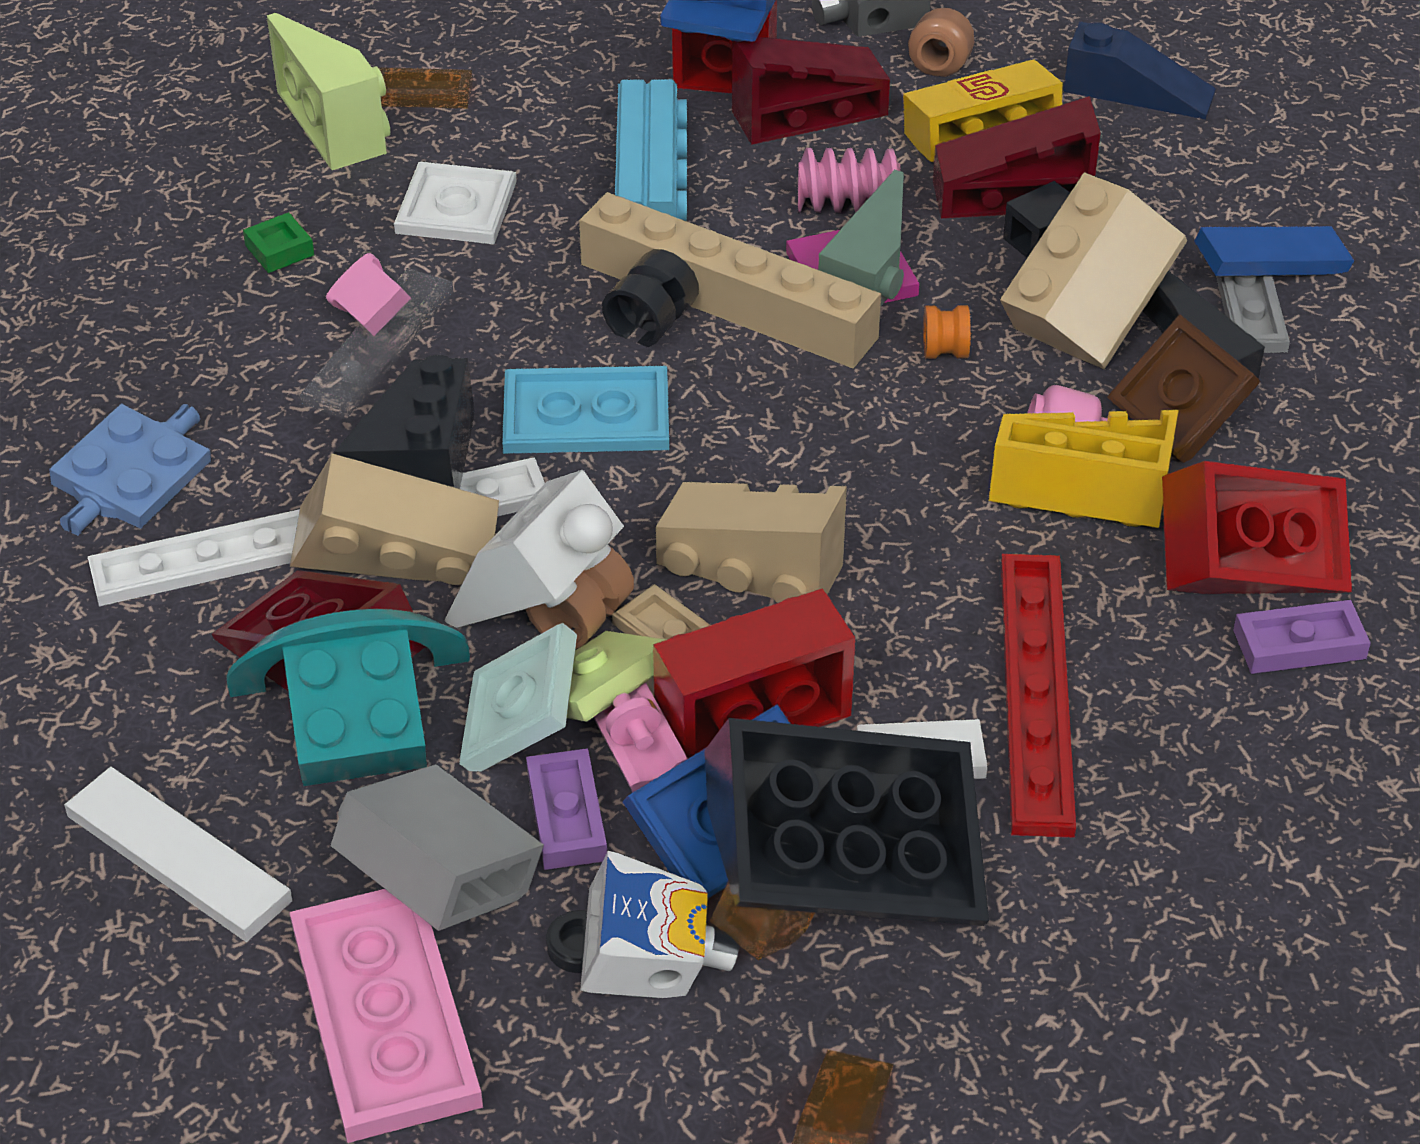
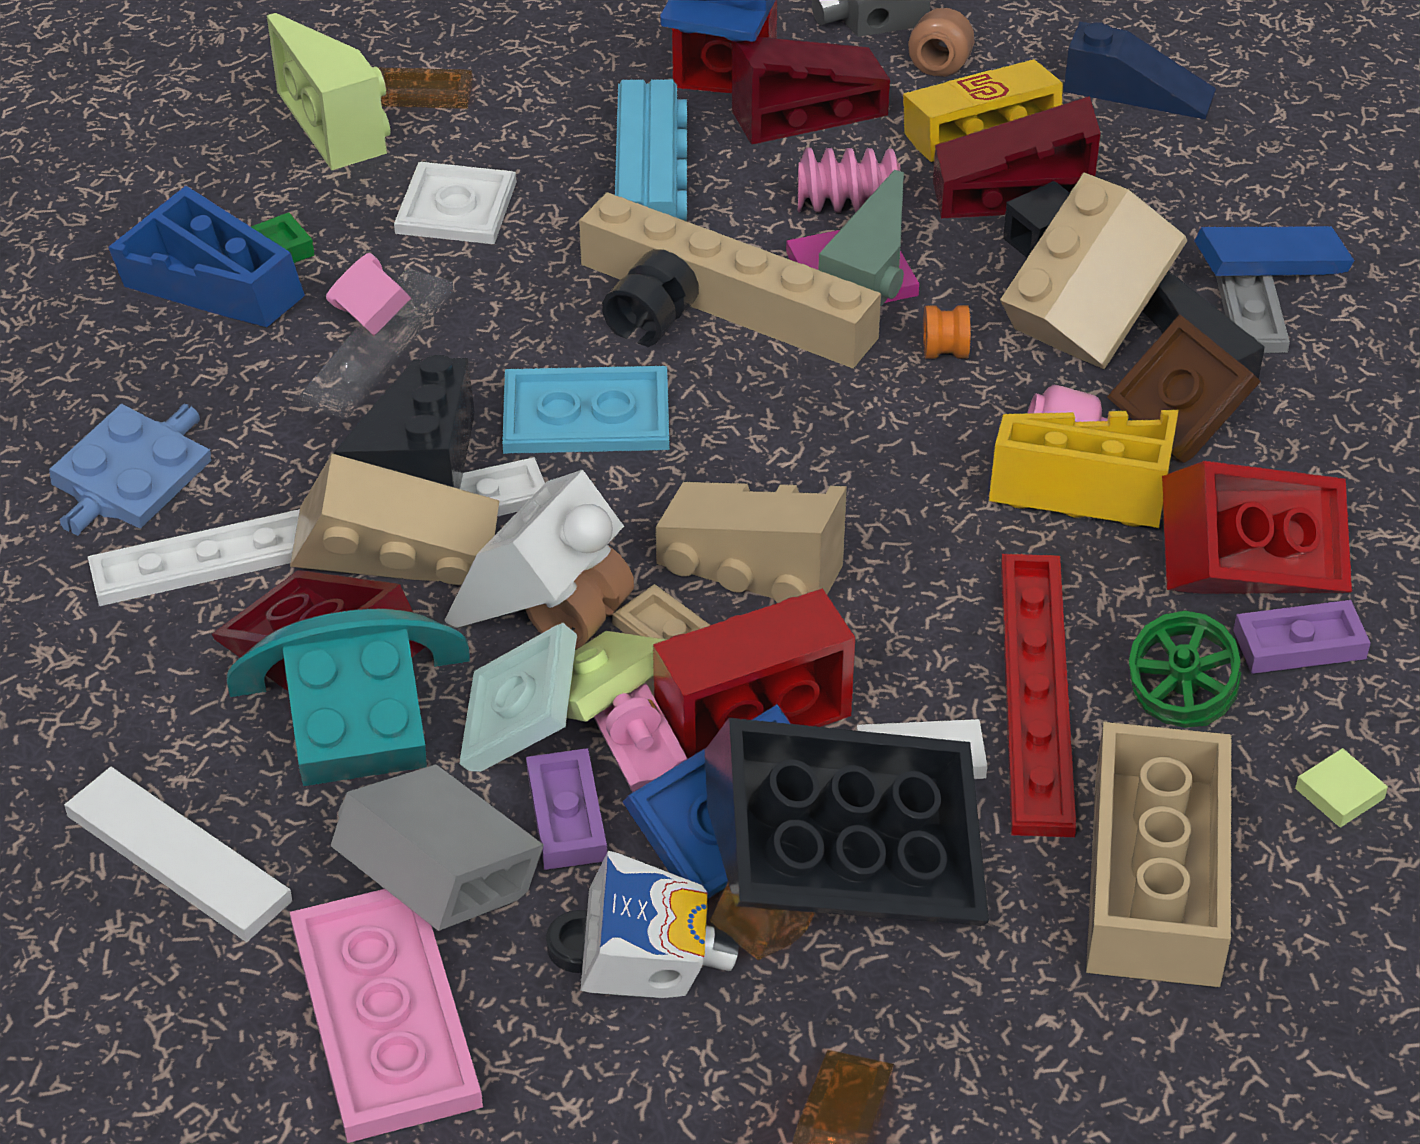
(207, 261): none -> blue wedge
(1161, 855): none -> tan brick
(1185, 668): none -> green wheel
(1341, 787): none -> yellowish green tile

